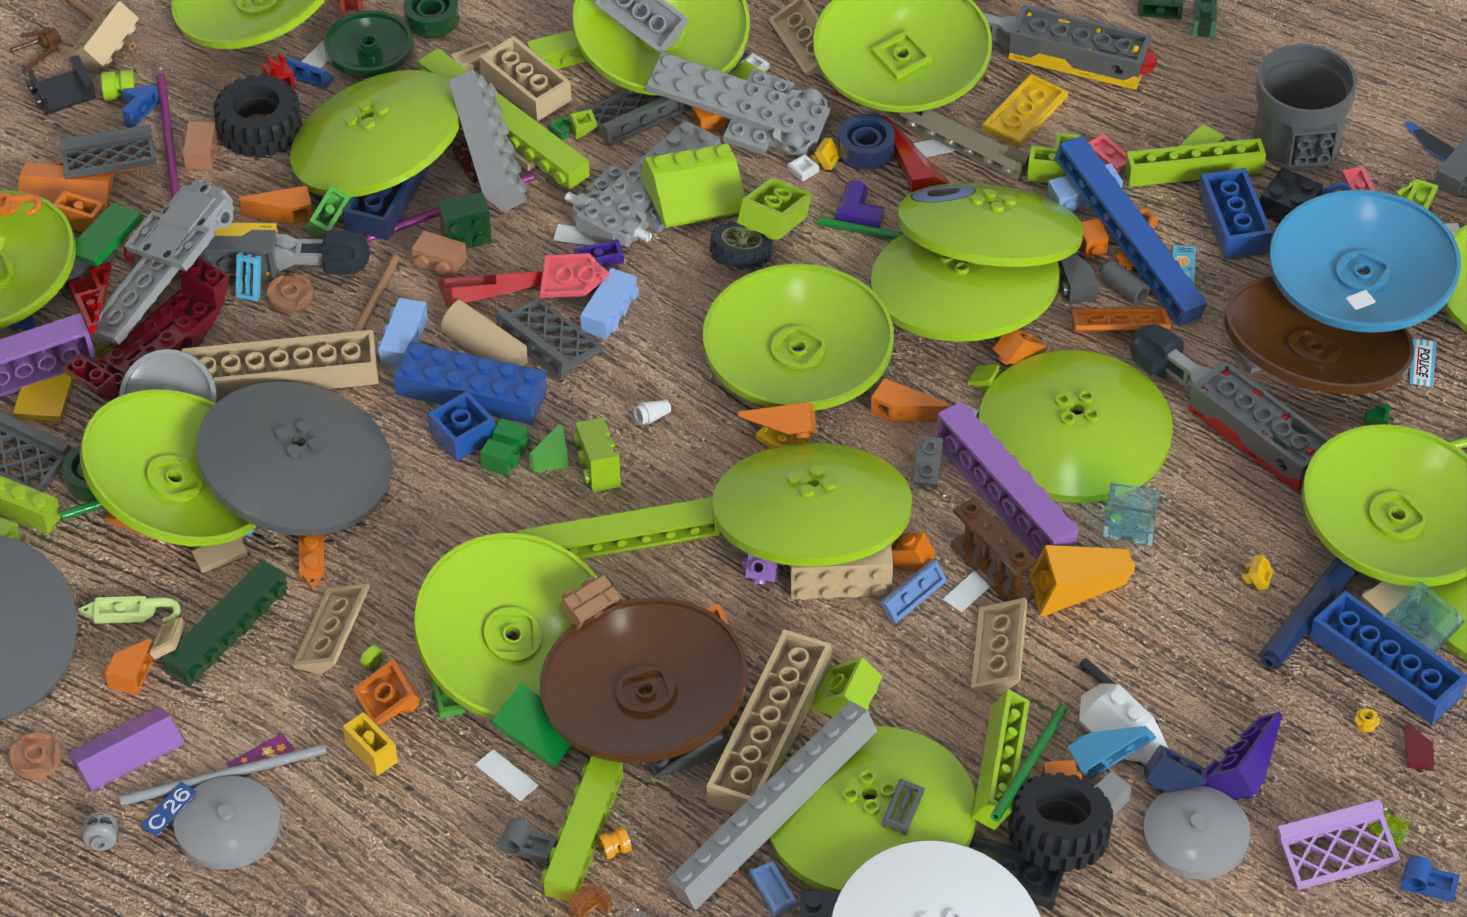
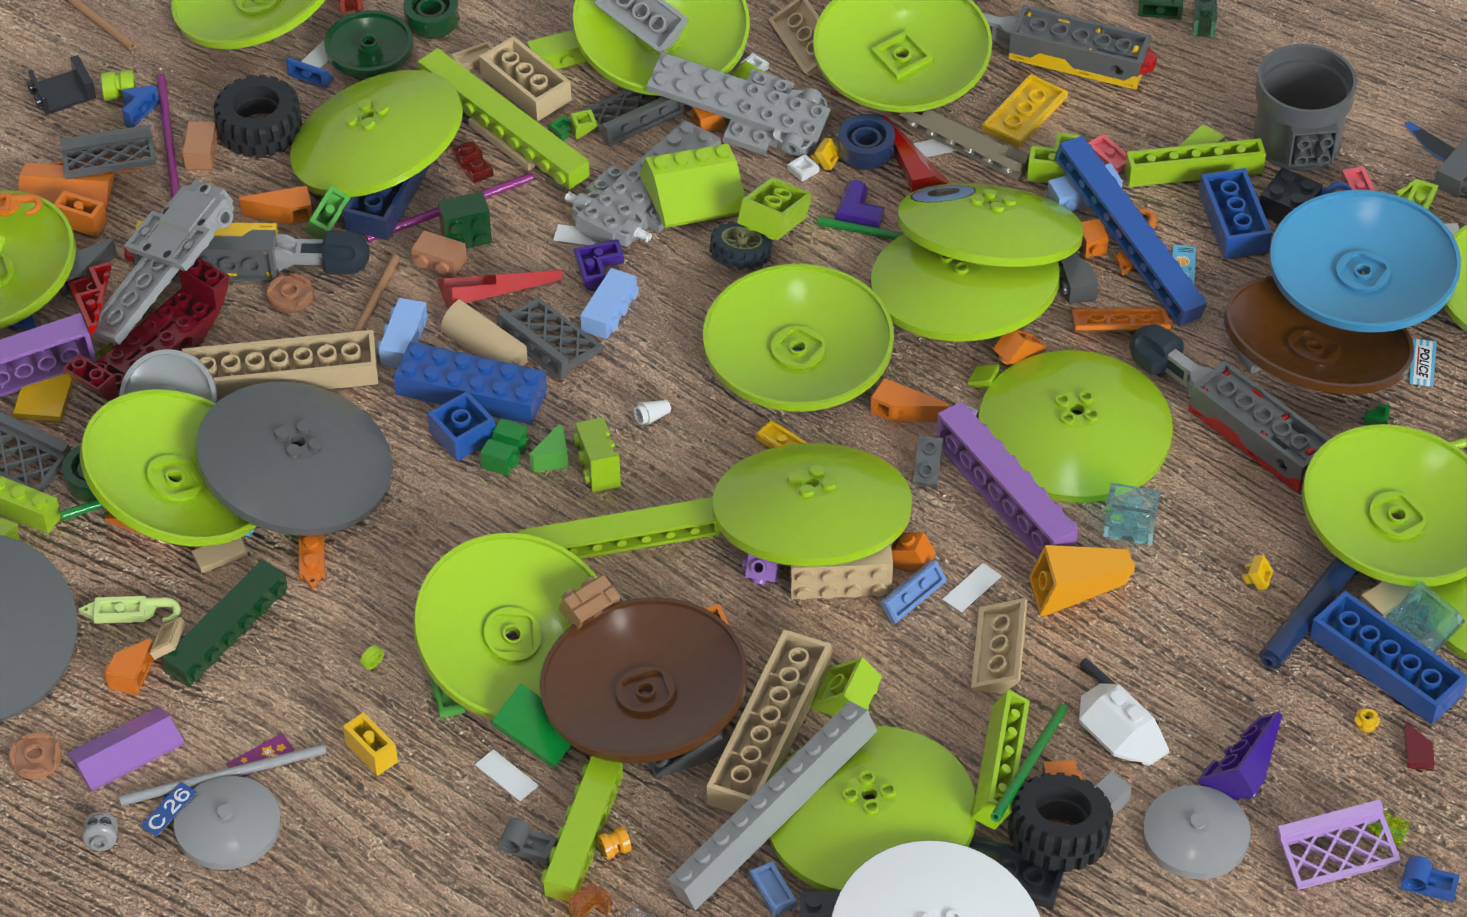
(47, 38): reddish brown plant -> none
(104, 36): tan slope -> none
(106, 233): green tile -> none
(240, 258): medium azure tile -> none
(279, 69): red brick -> none
(330, 628): tan slope -> none
(387, 693): orange slope -> none
(488, 140): light grey brick -> none
(570, 275): coral tile -> none
(793, 419): orange slope -> none
(896, 824): dark grey tile -> none
(992, 552): reddish brown fence -> none
(1105, 748): dark azure slope -> none
(1124, 282): dark grey brick -> none
(1172, 771): dark blue slope -> none
(1360, 299): white sticker -> none

